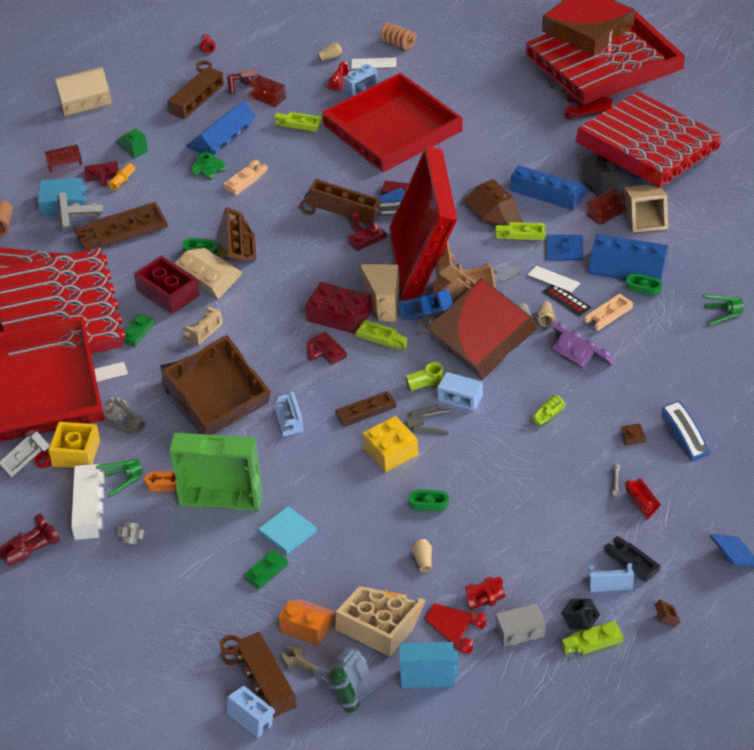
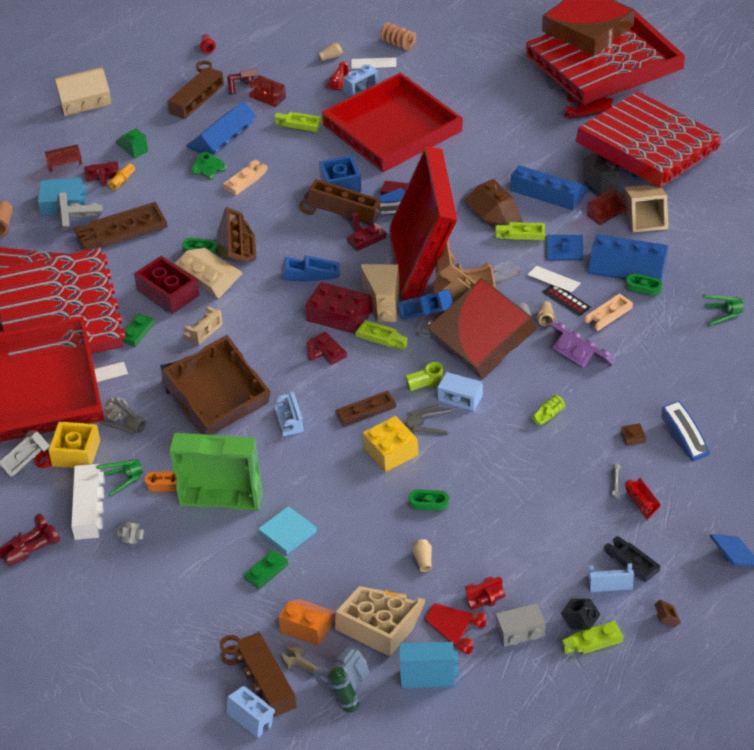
(309, 269): none -> blue slope
(341, 172): none -> blue brick

